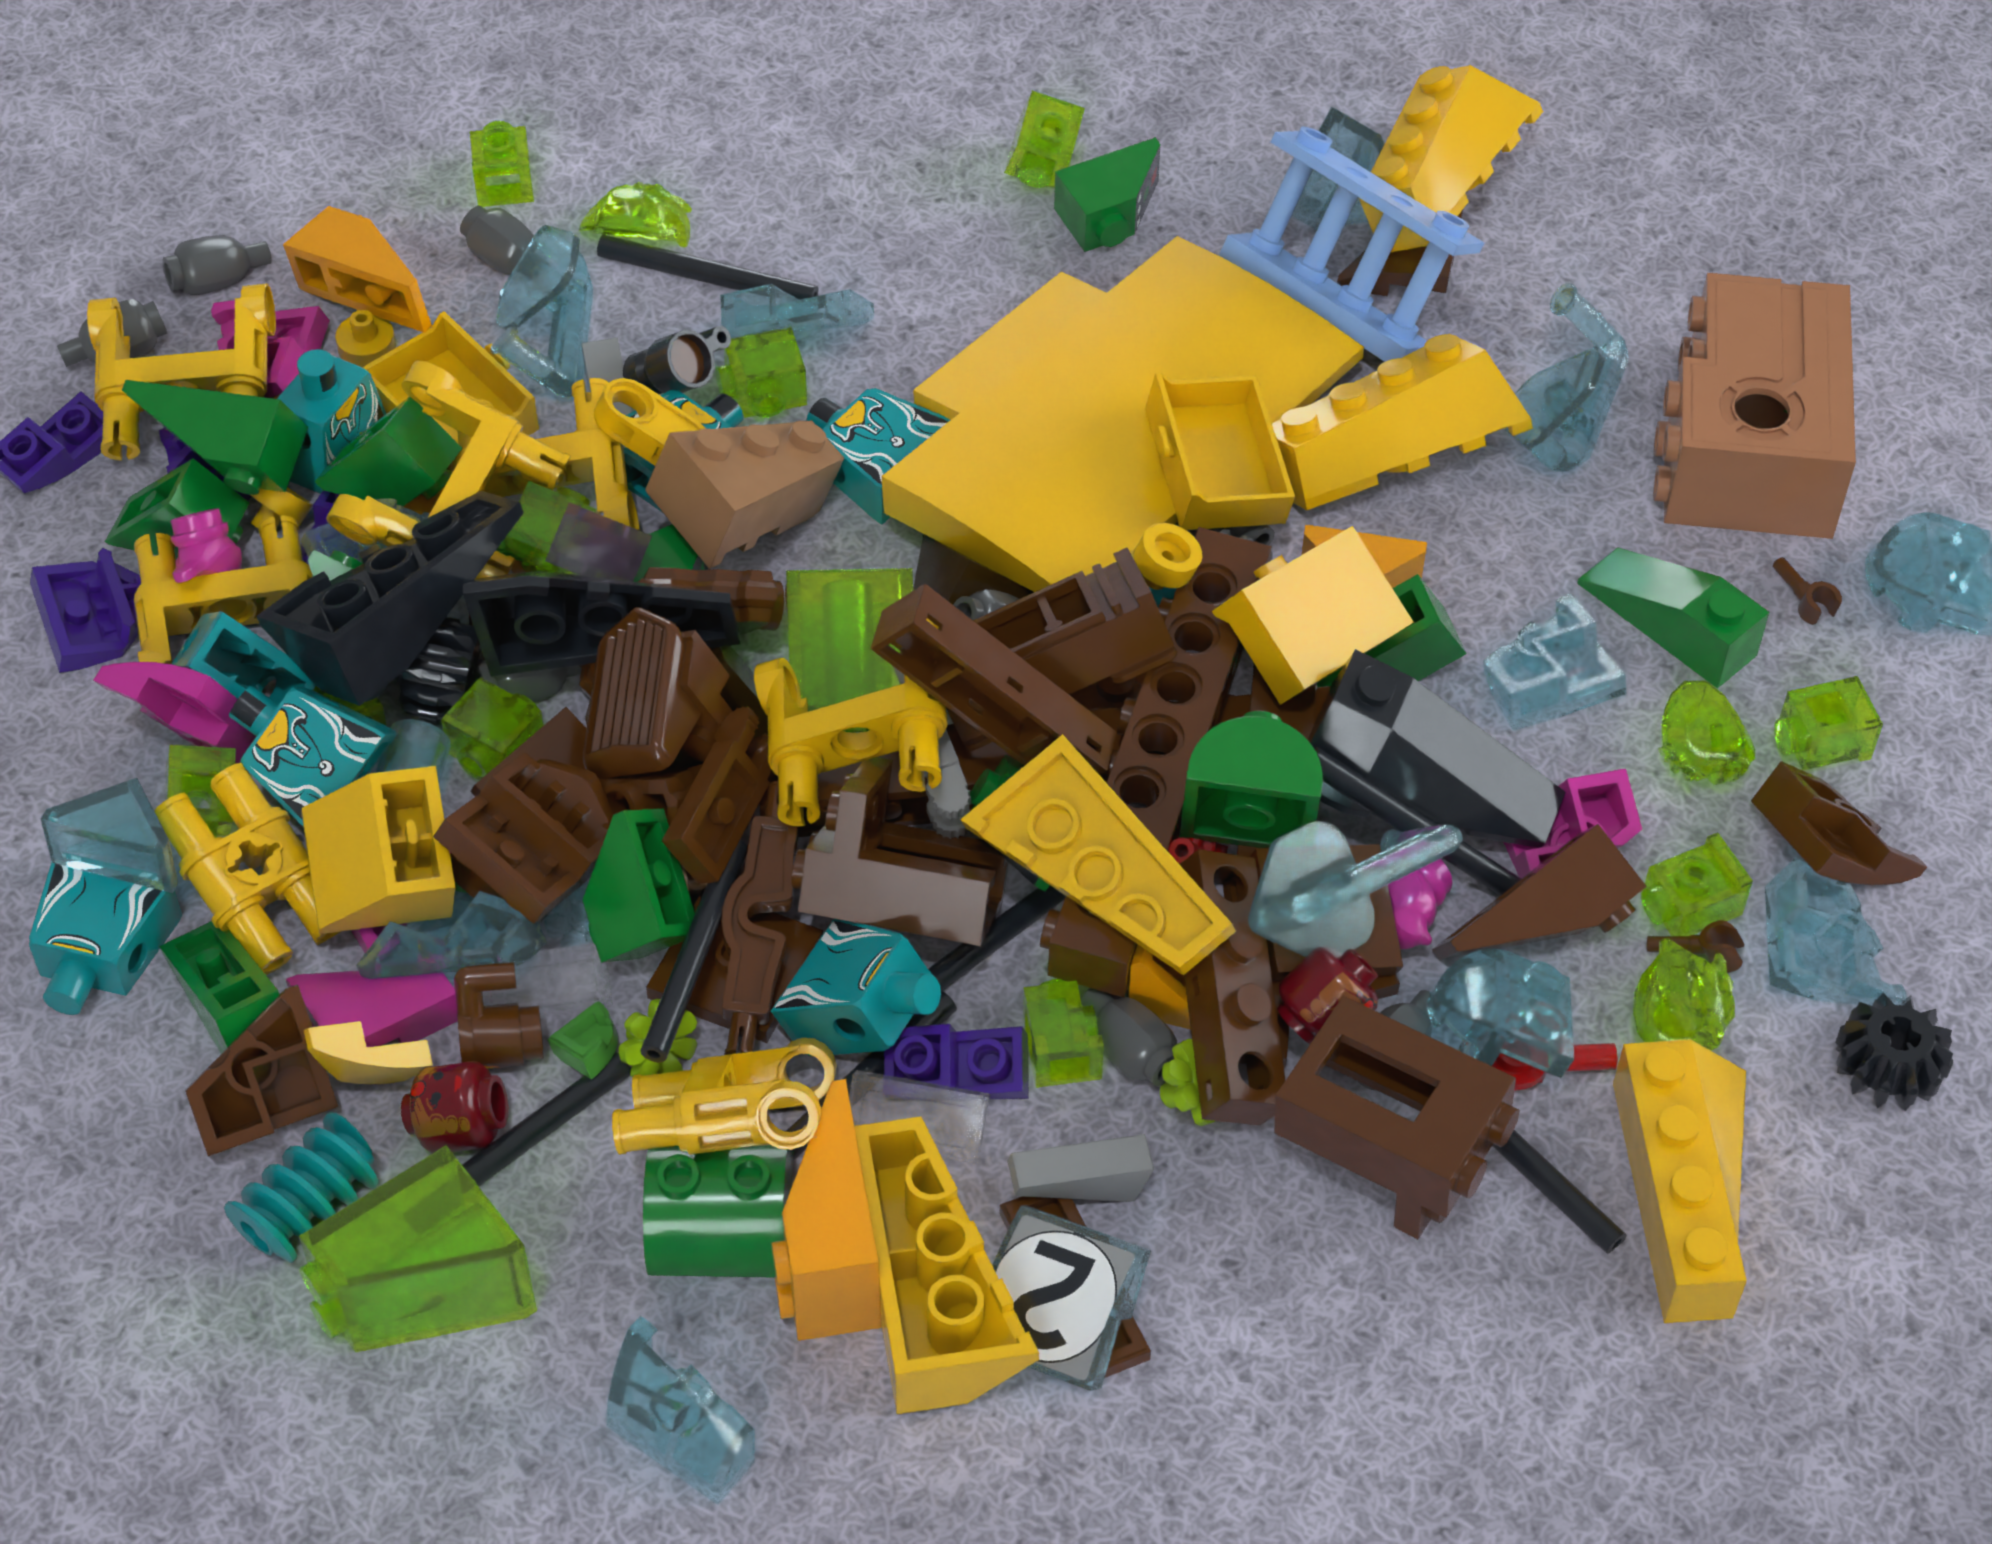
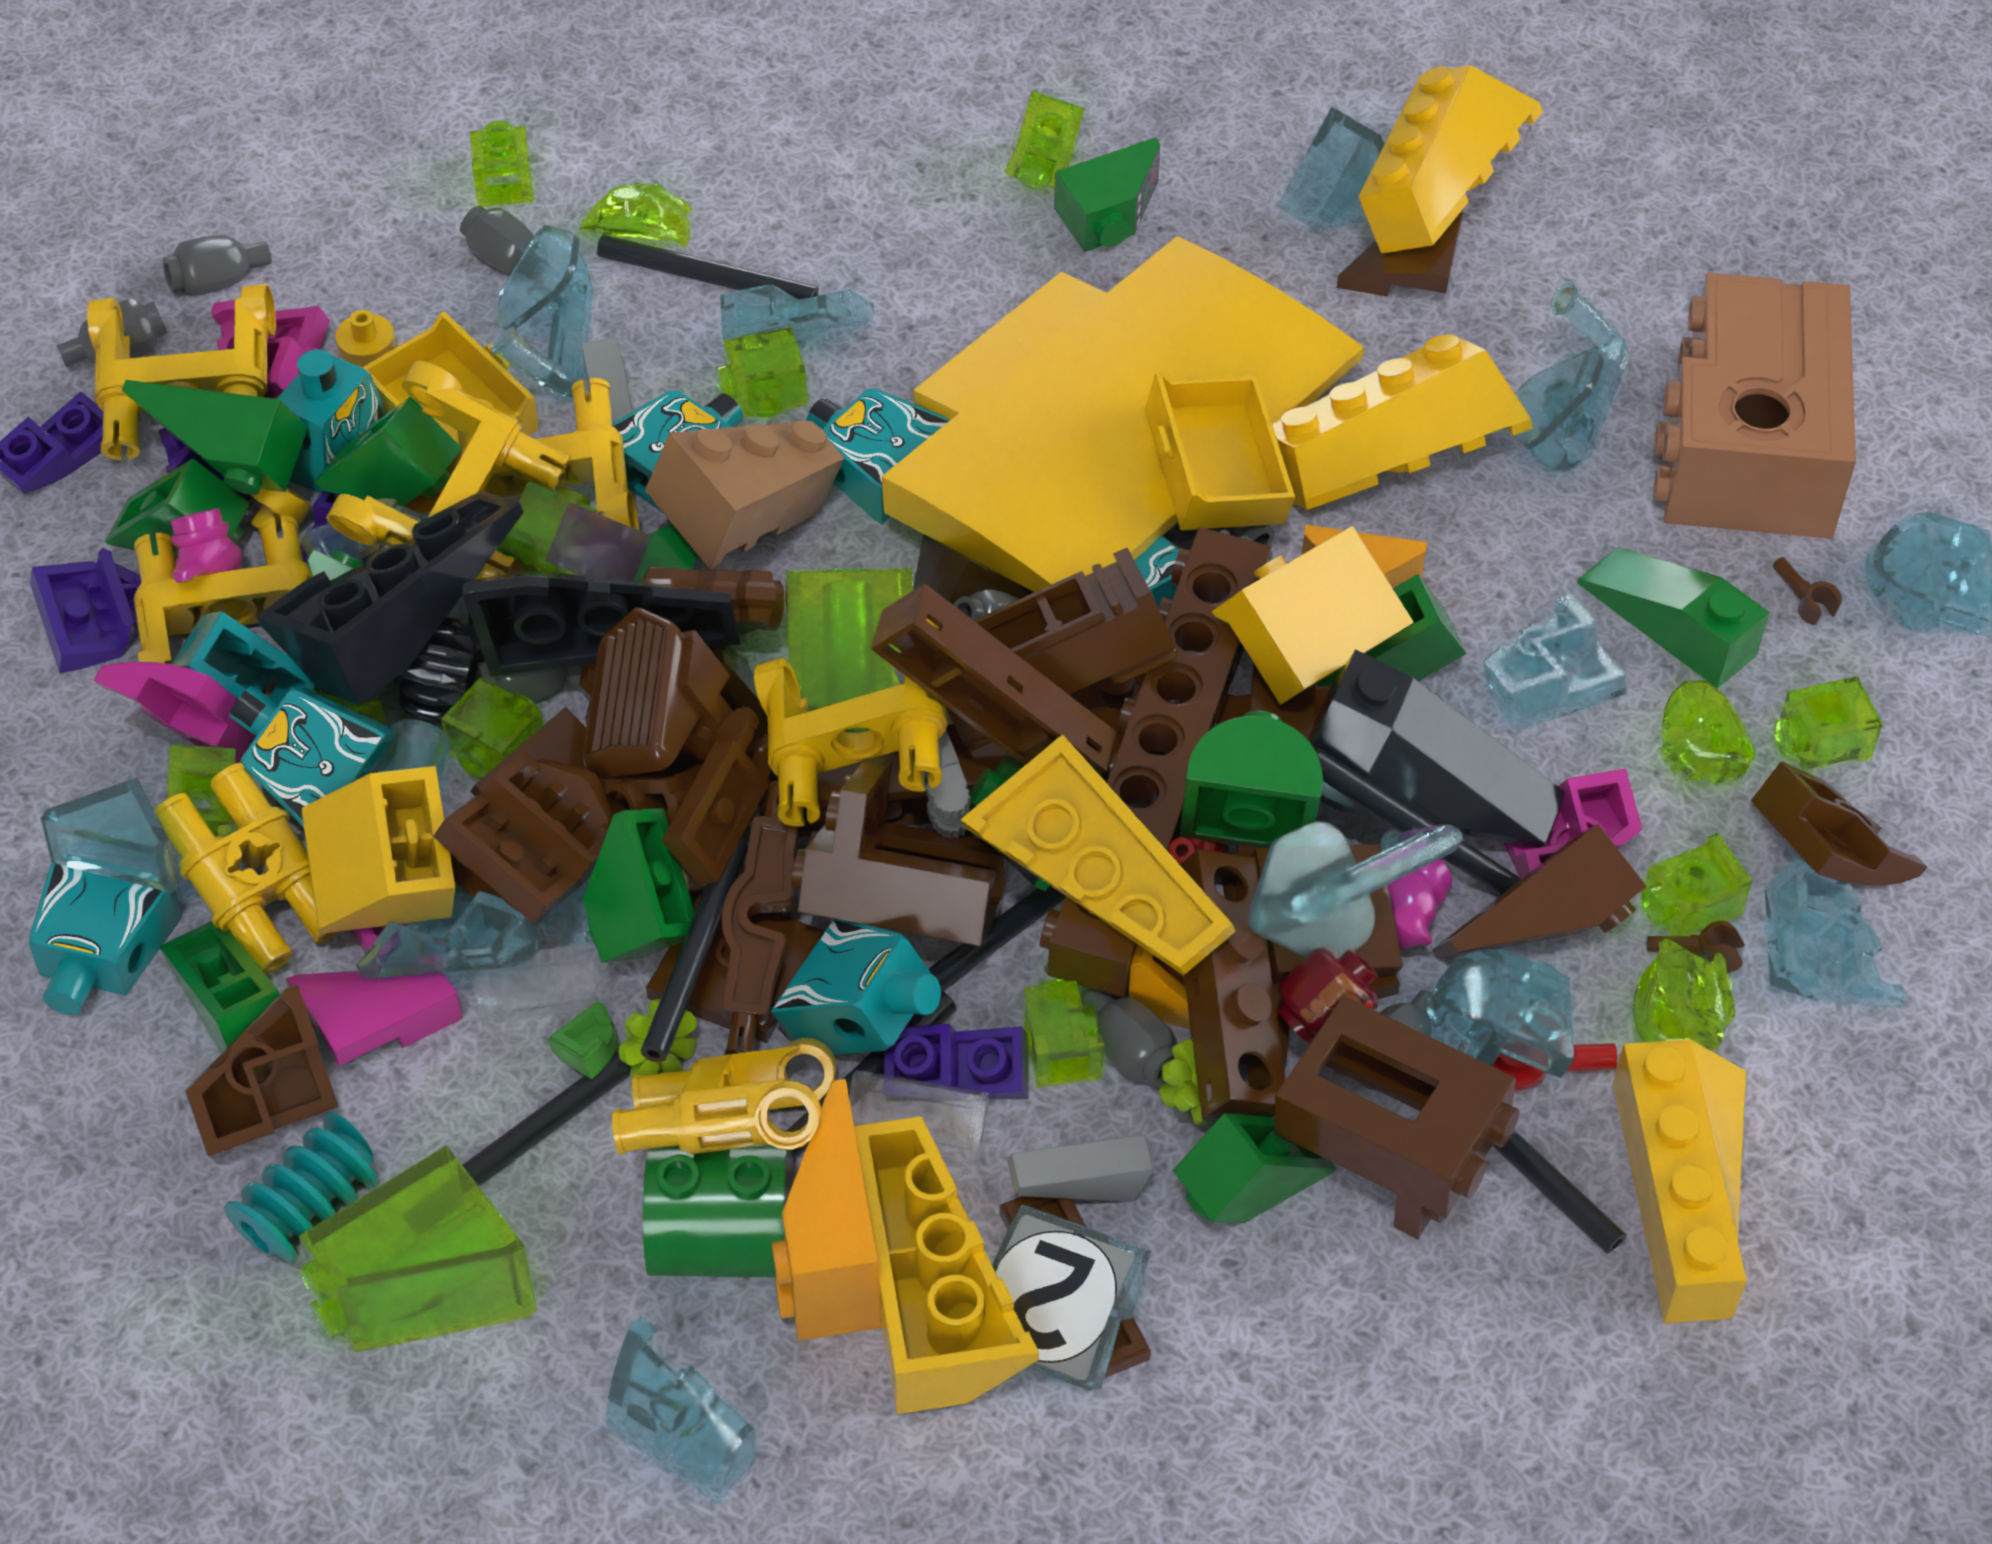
(345, 1055): yellow slope -> none
(354, 265): light orange slope -> none
(455, 1107): dark red head -> none
(495, 1033): reddish brown piece -> none
(655, 421): yellow piece -> none
(678, 360): black piece -> none
(1167, 556): yellow tile -> none
(1246, 1169): none -> green slope
(1306, 277): light blue fence -> none
(1894, 1051): black gear -> none

